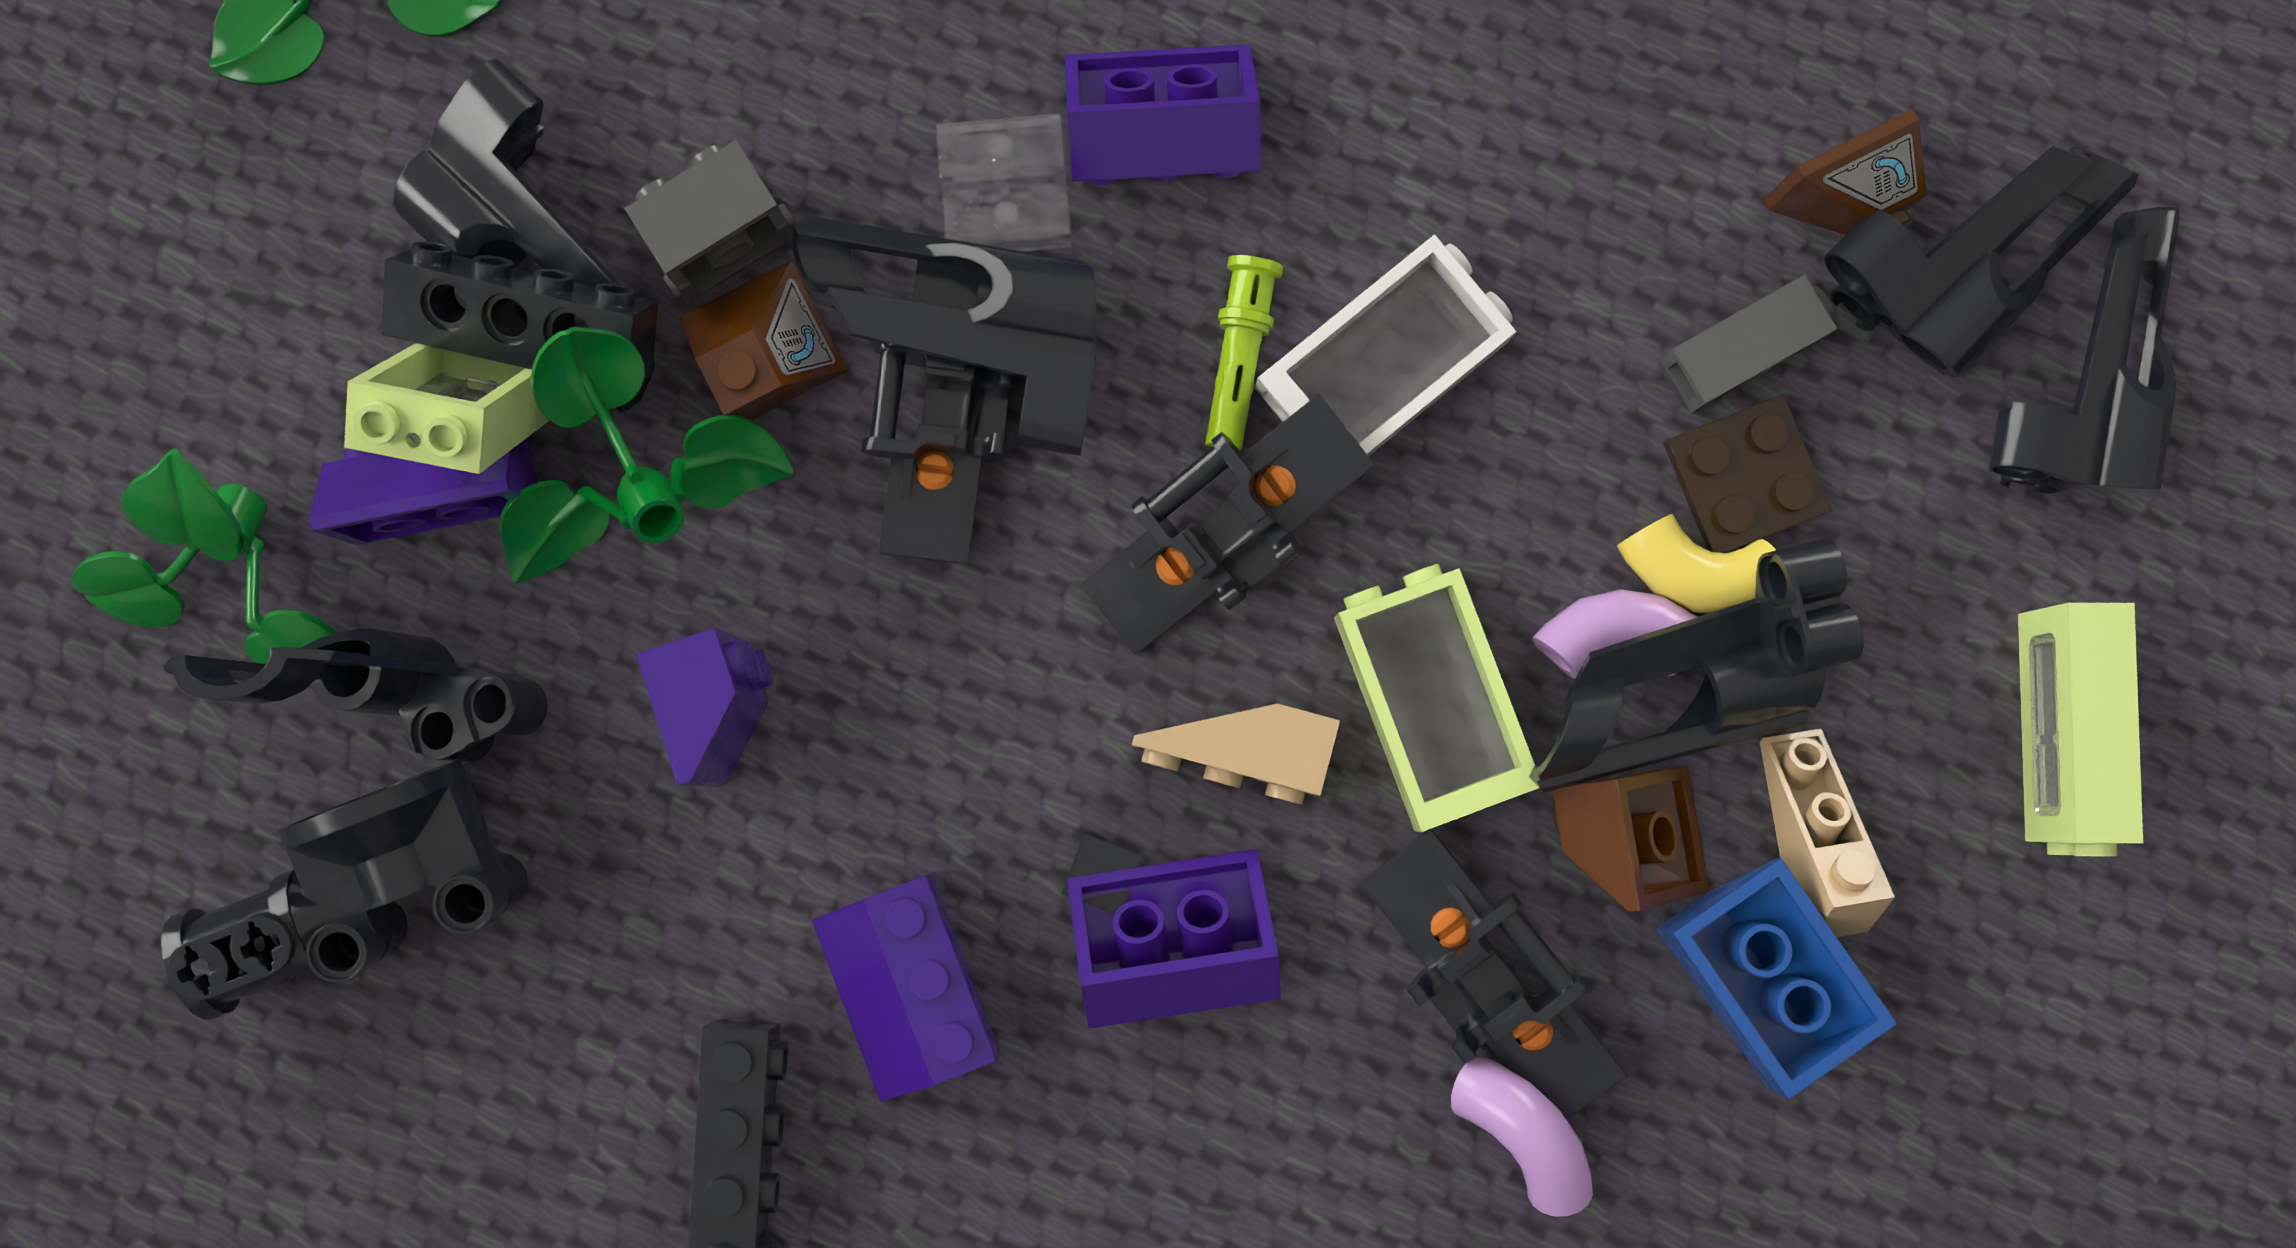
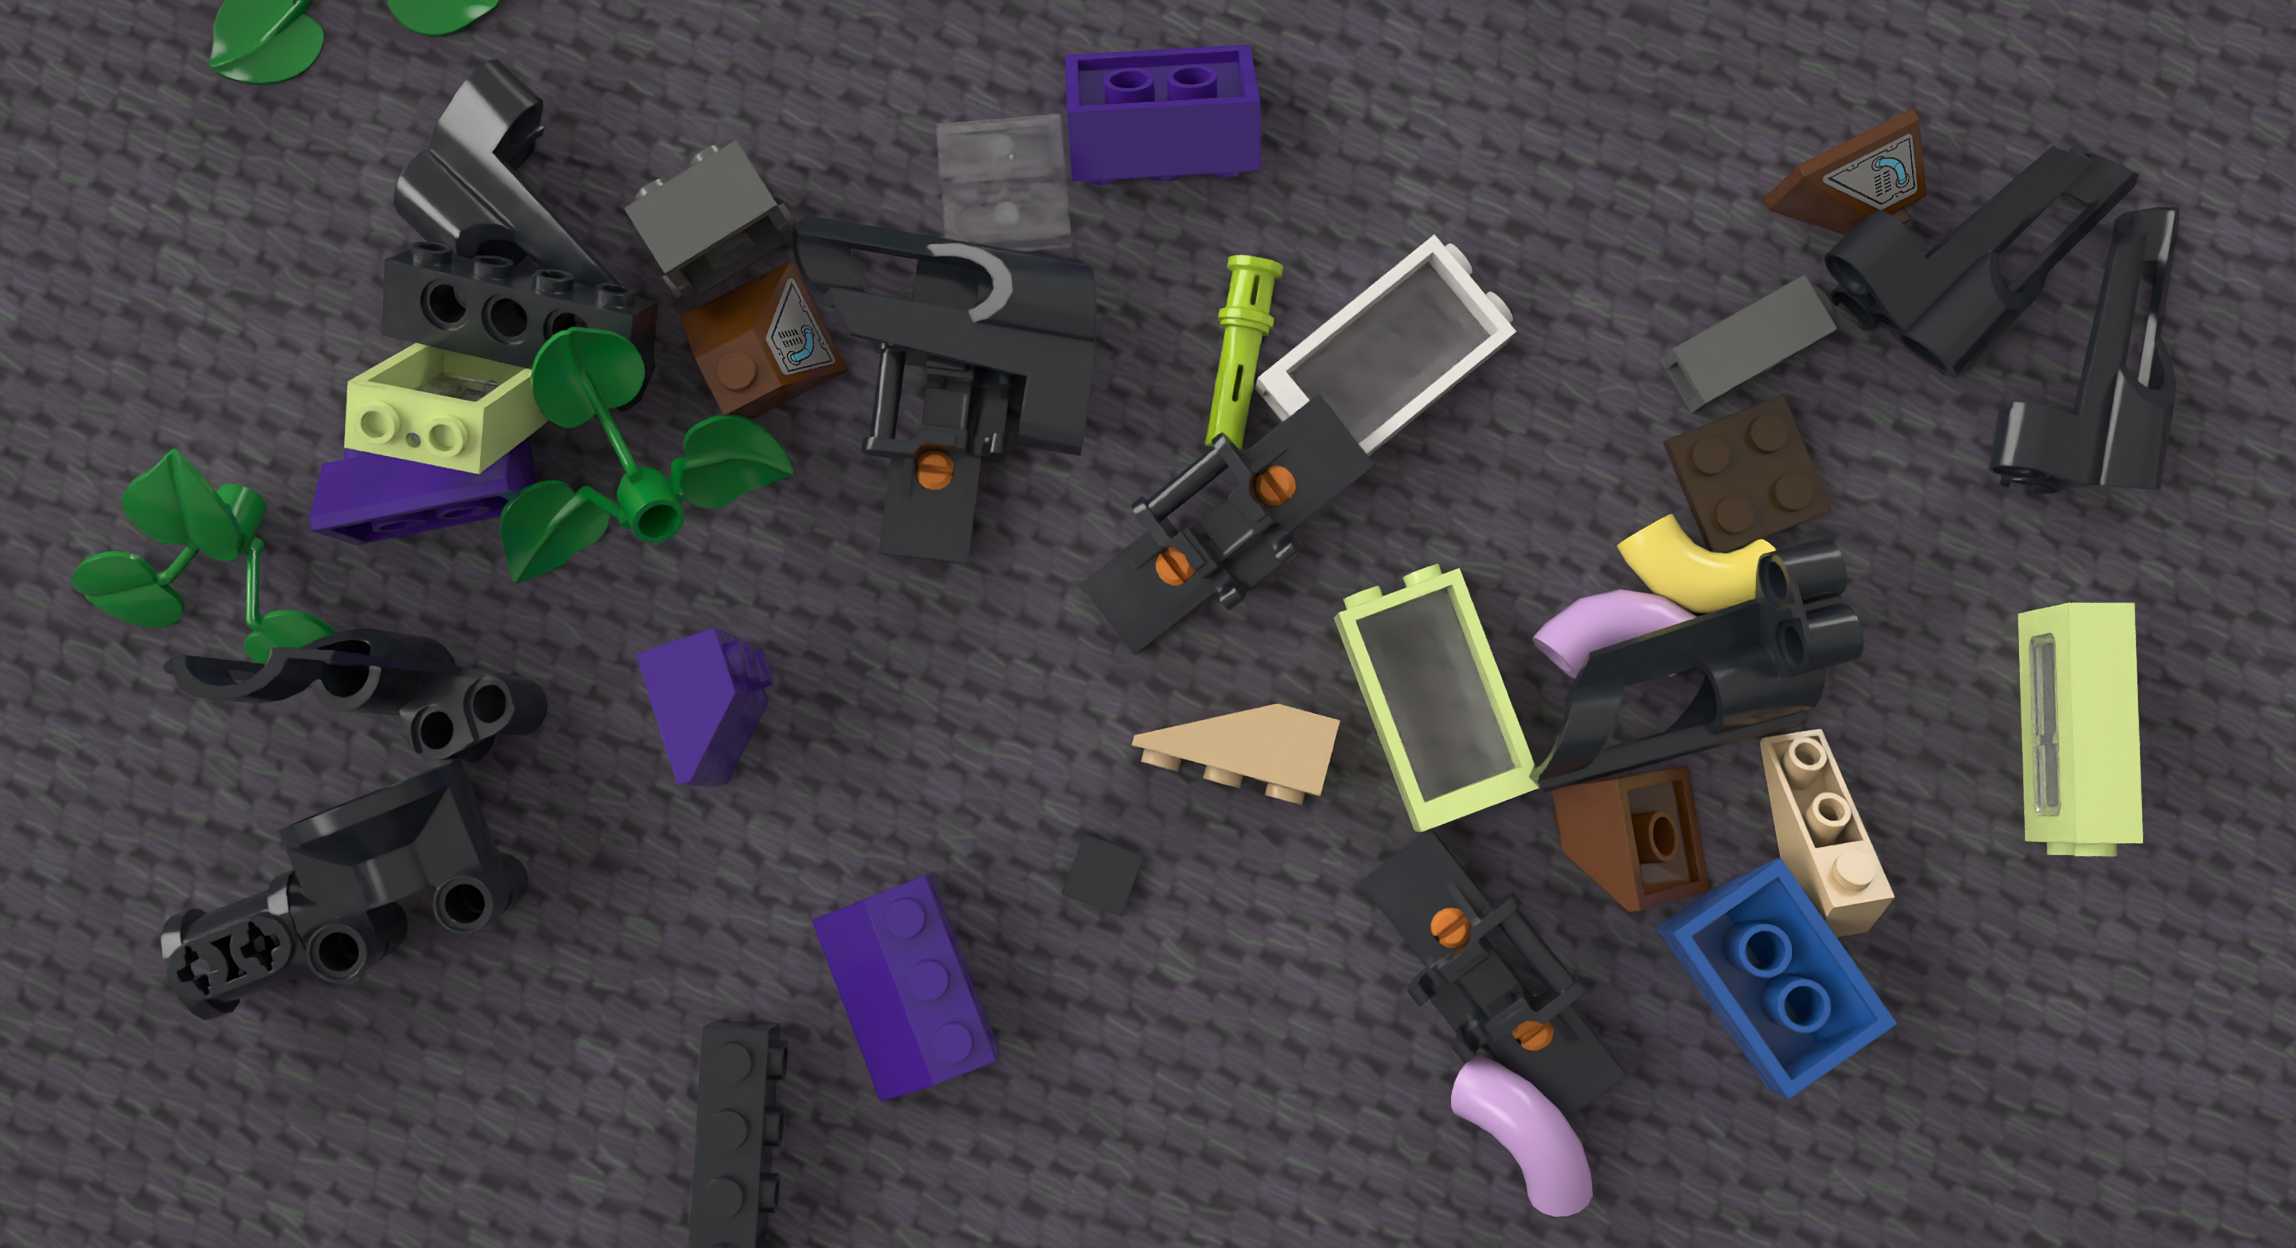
(1180, 945): dark purple slope -> none

